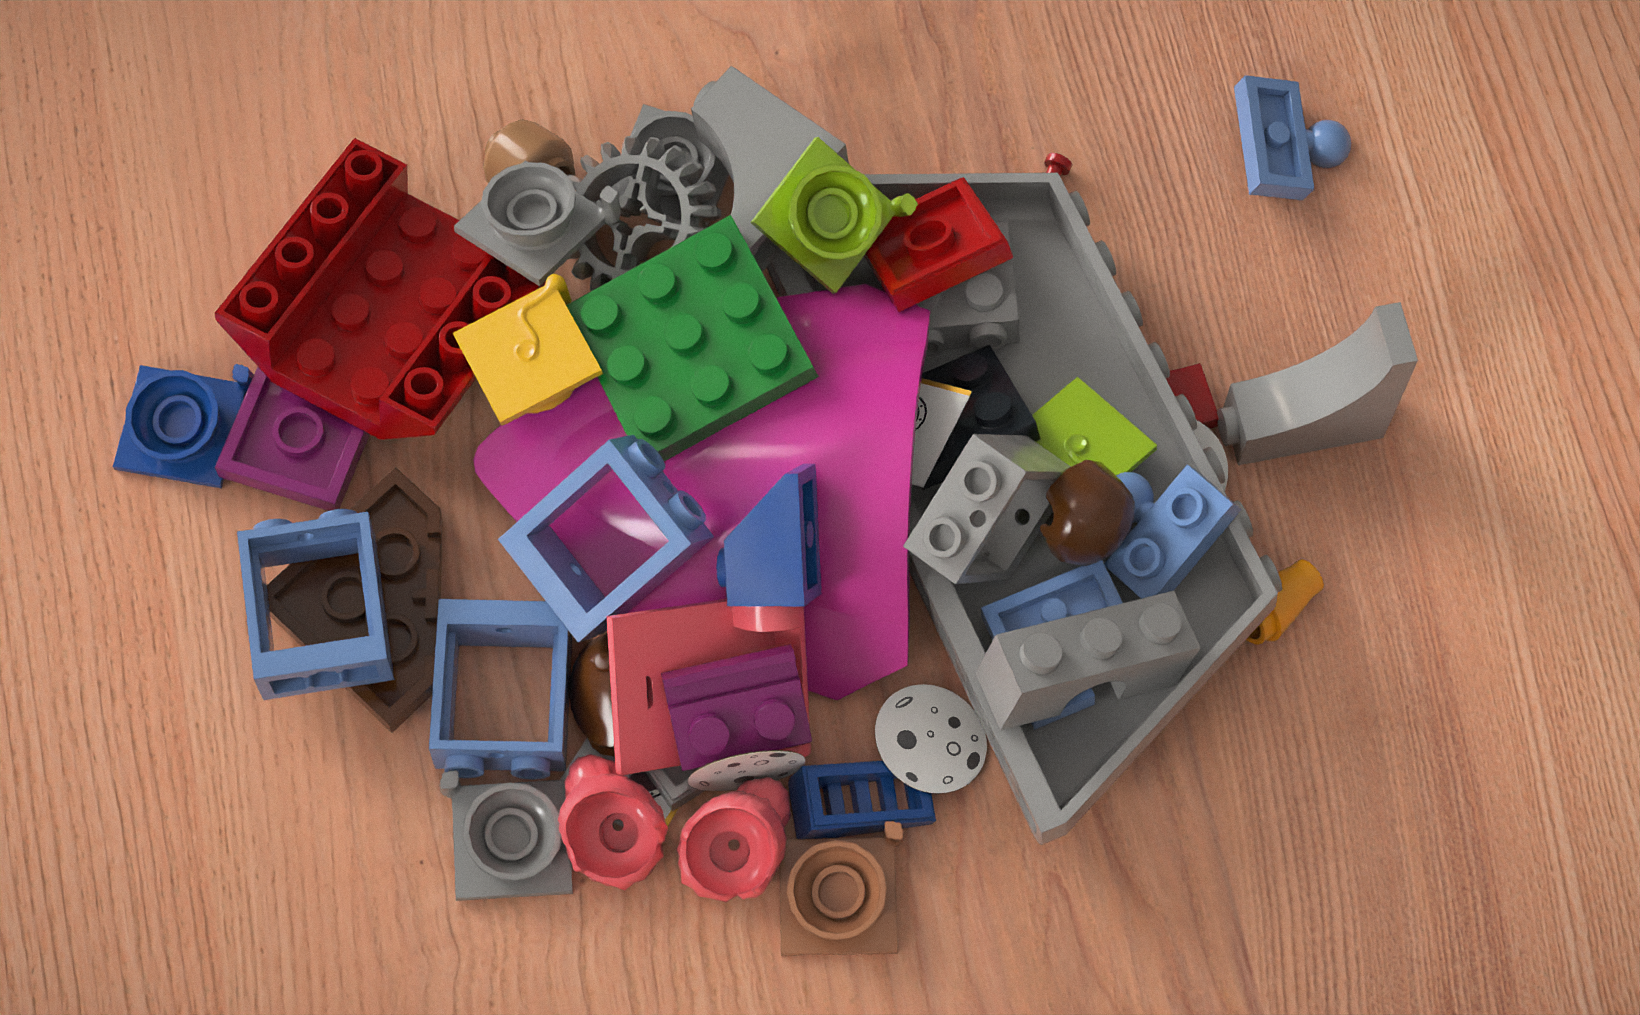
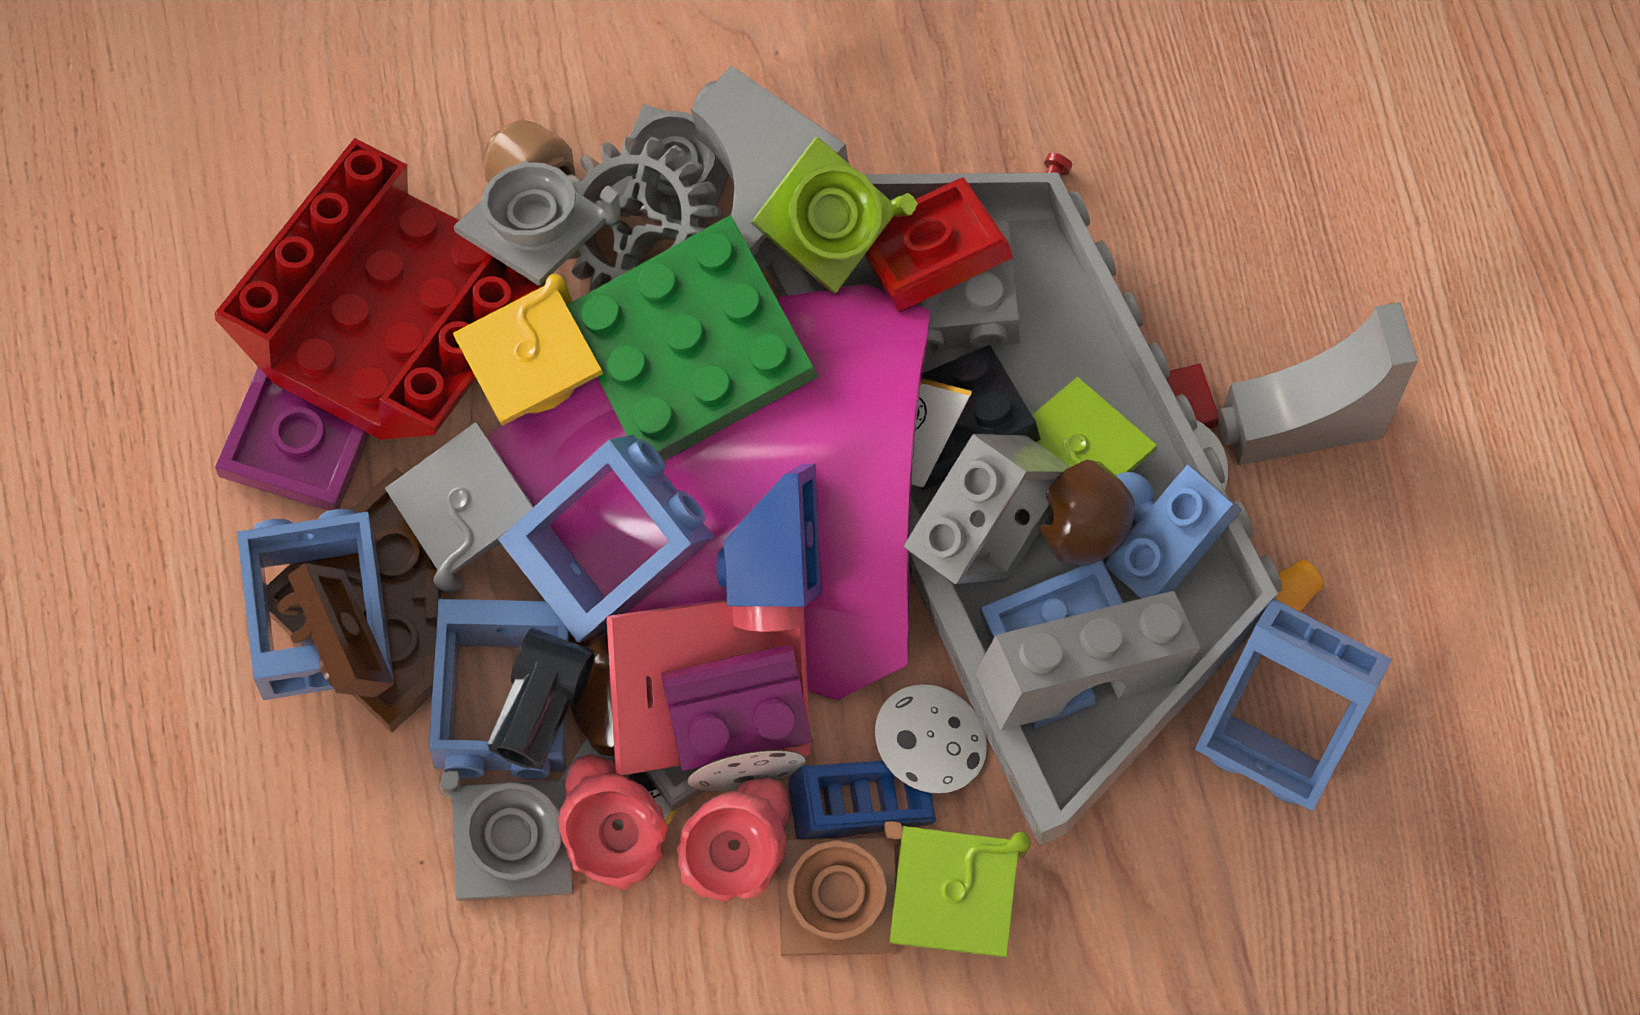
(179, 424): blue hat -> none
(337, 629): none -> reddish brown plate
(459, 503): none -> light grey hat
(545, 681): none -> black piece
(955, 891): none -> lime hat
(1276, 141): medium blue plate -> none
(1316, 654): none -> medium blue window

